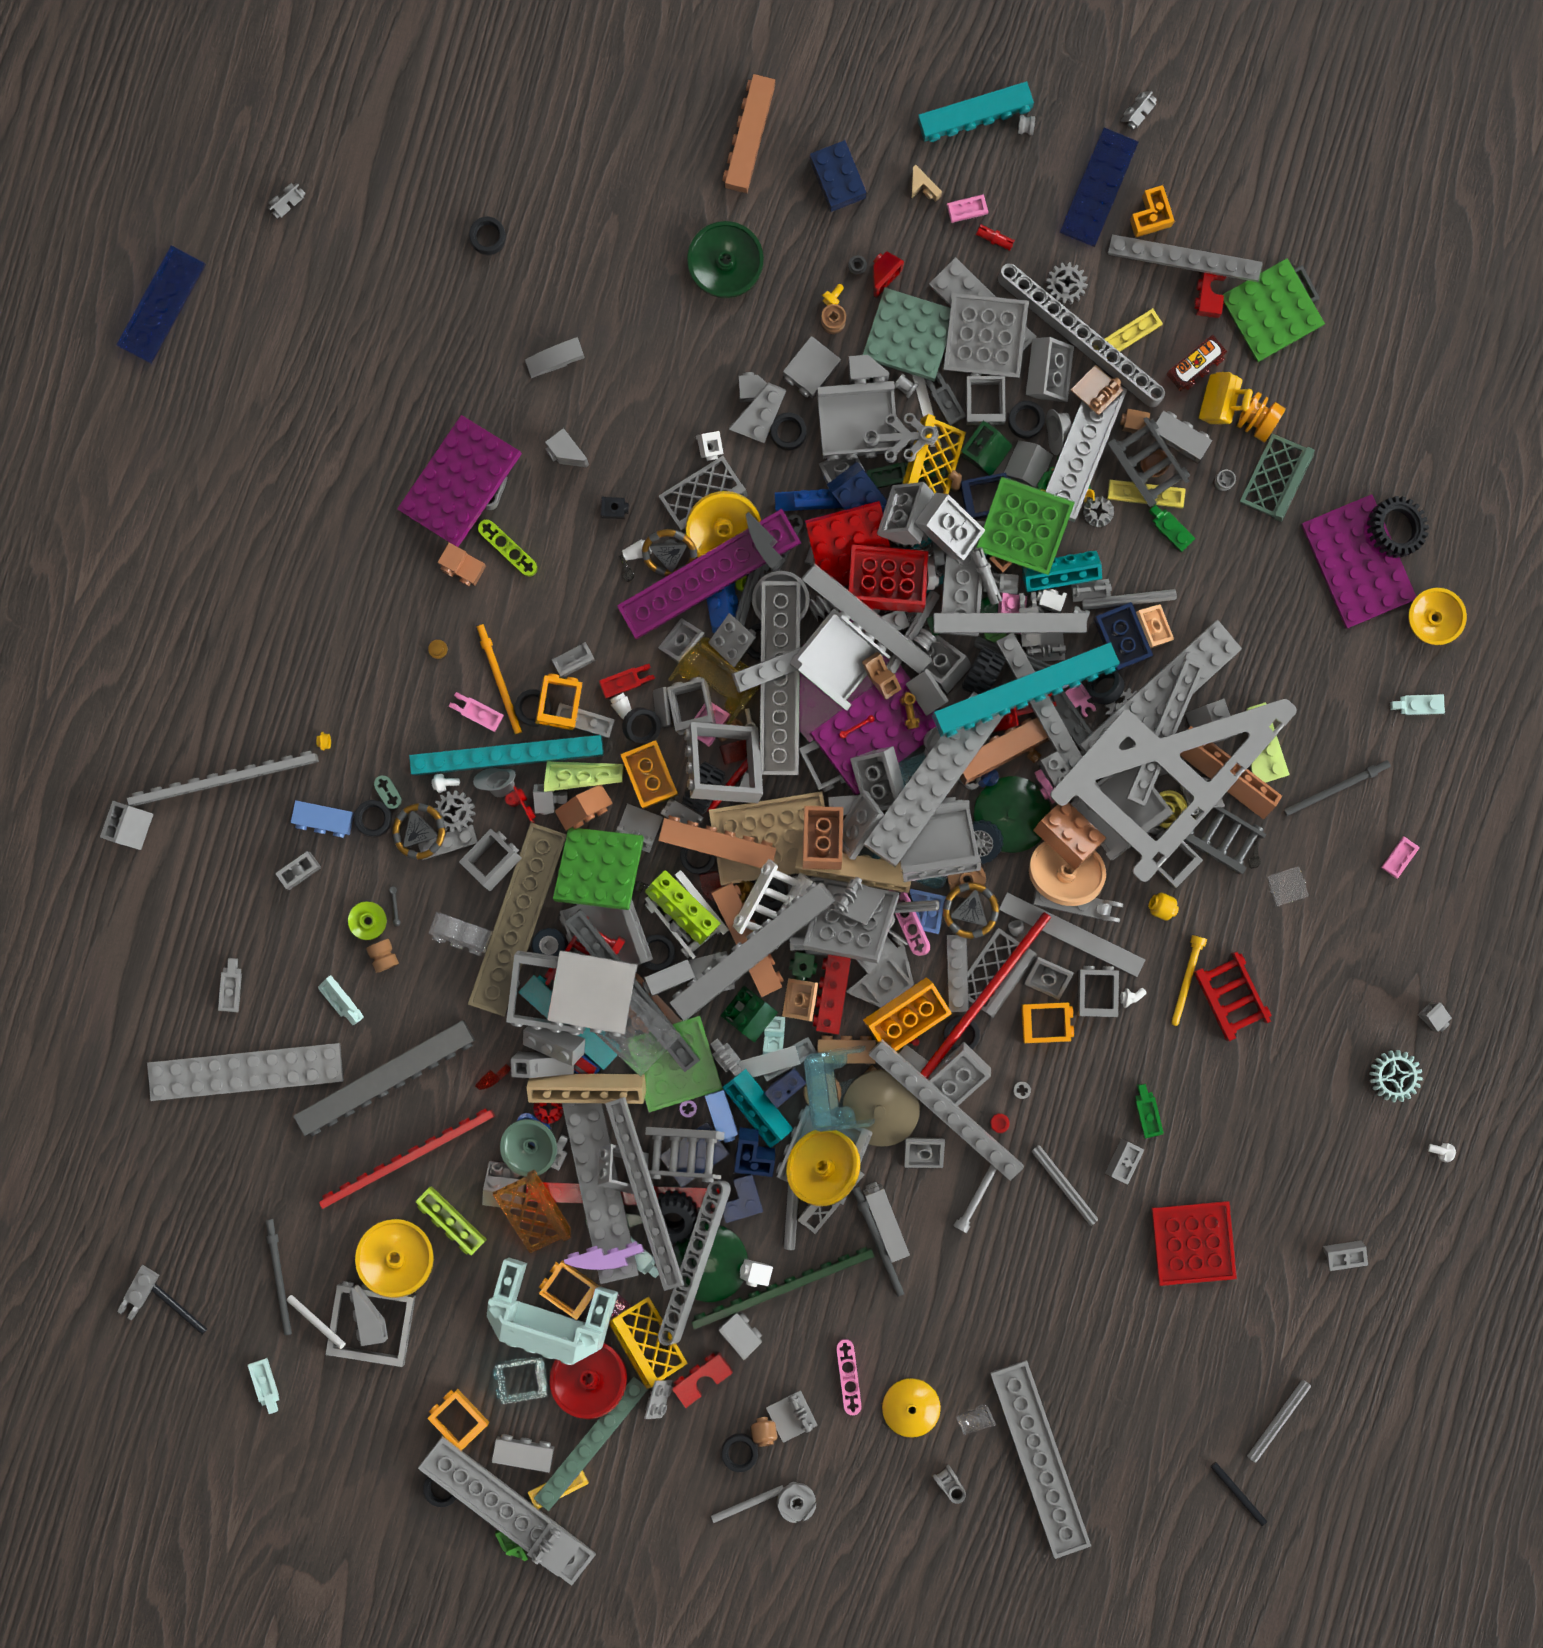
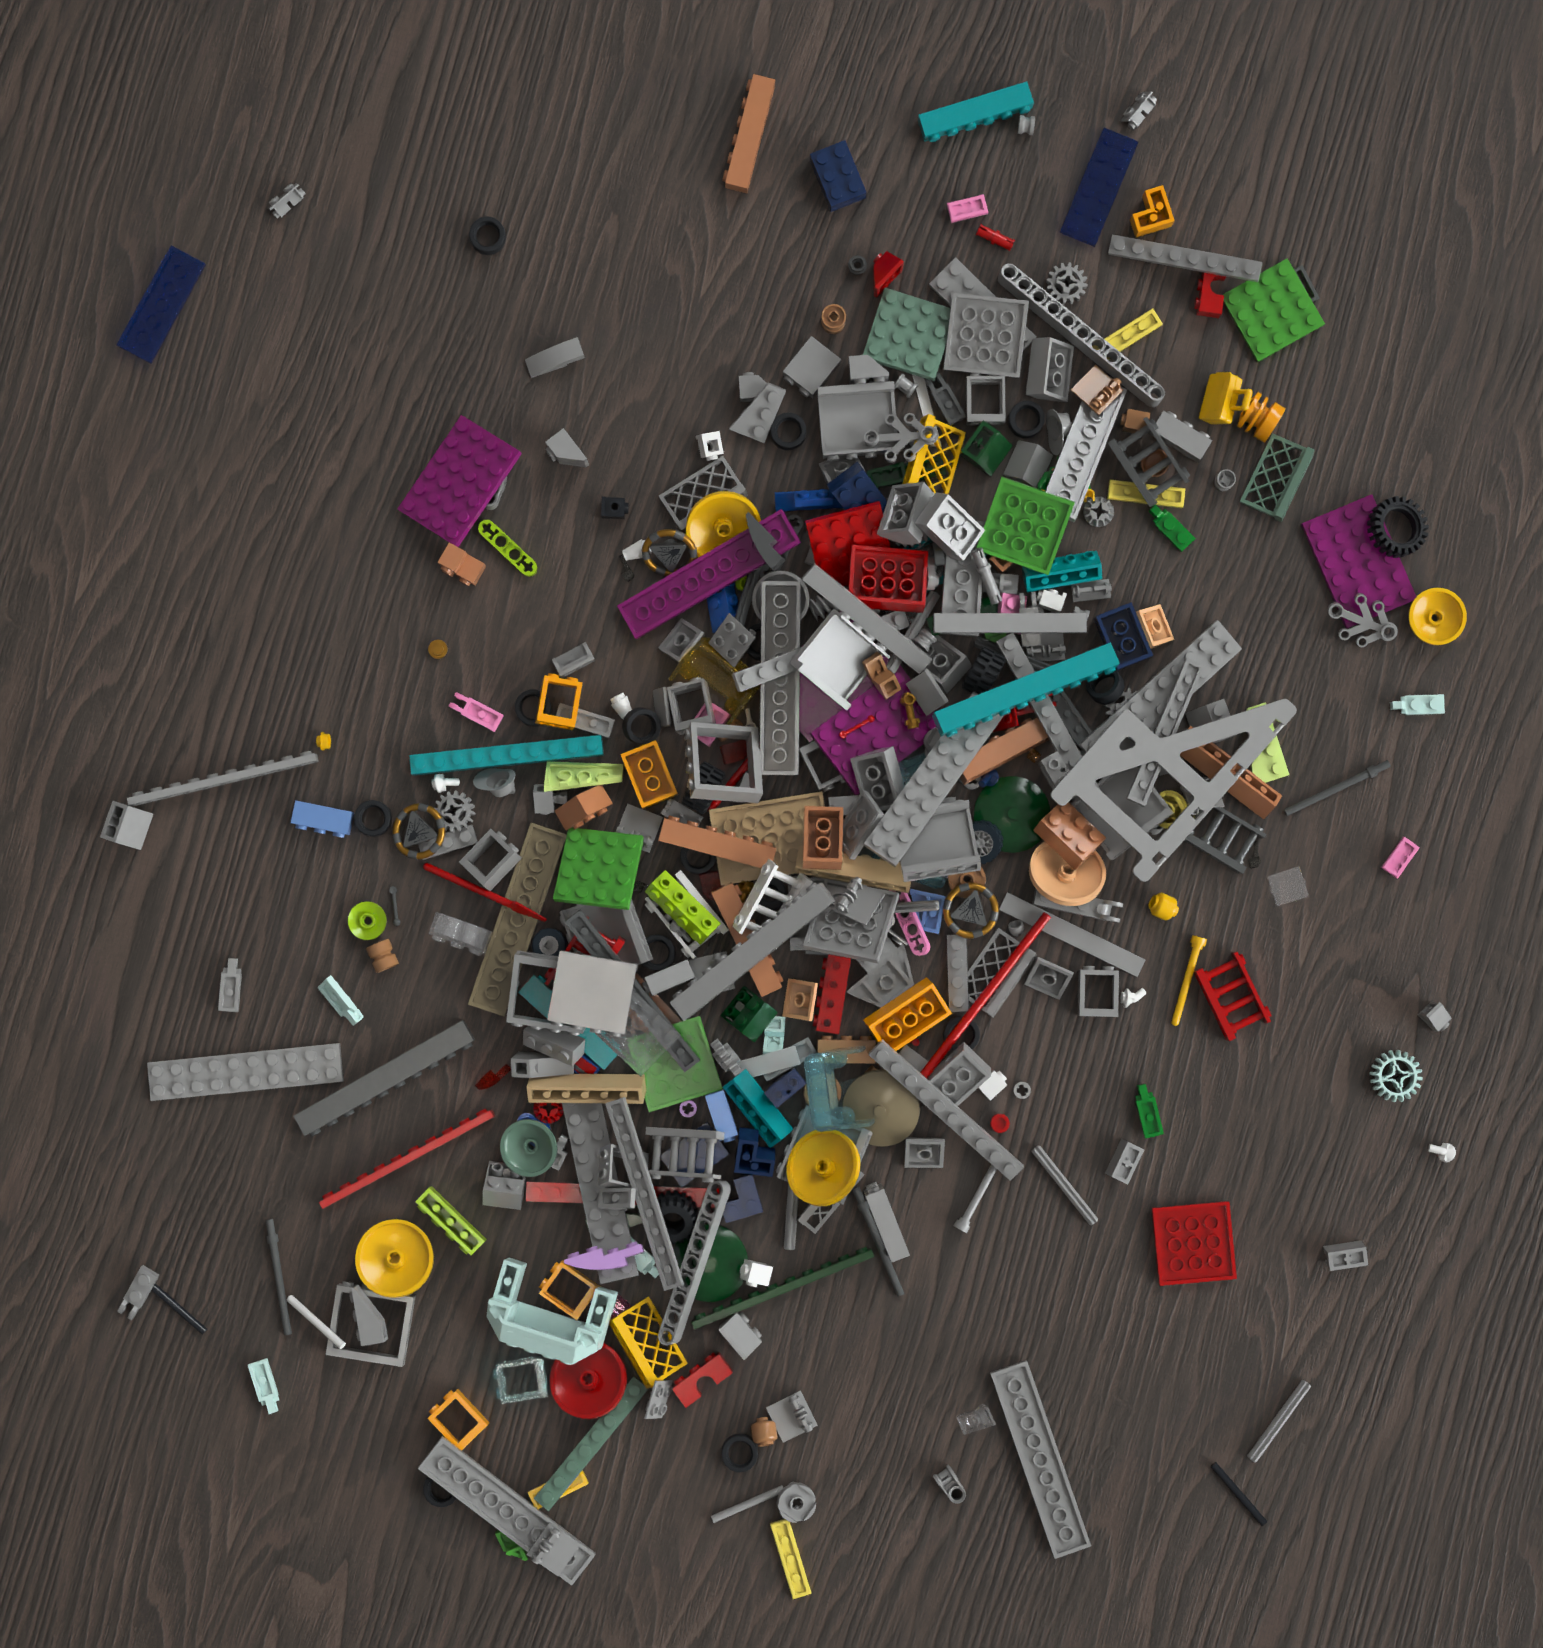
(298, 870): light grey brick -> none
(391, 789): sand green beam -> none
(486, 644): light orange bar -> none
(515, 906): none -> red piece
(518, 797): red hinge -> none
(523, 1453): light grey brick -> none
(548, 1207): clear orange fence -> none
(617, 1198): none -> light grey slope
(624, 681): red hinge -> none
(725, 259): dark green dish -> none
(790, 1558): none -> light yellow tile
(806, 959): dark green brick -> none
(831, 298): yellow plate -> none
(846, 1377): bright pink beam -> none
(909, 1394): yellow dish -> none
(920, 181): tan slope -> none
(956, 478): medium nougat arm -> none
(967, 497): dark blue window -> none
(993, 1085): none -> white brick
(1027, 1023): light orange window -> none
(1046, 786): bright pink plate -> none
(1079, 697): bright pink plate -> none
(1138, 598): light grey axle -> none
(1186, 870): light grey window -> none
(1197, 363): brick -> none
(1365, 622): none -> light grey plant

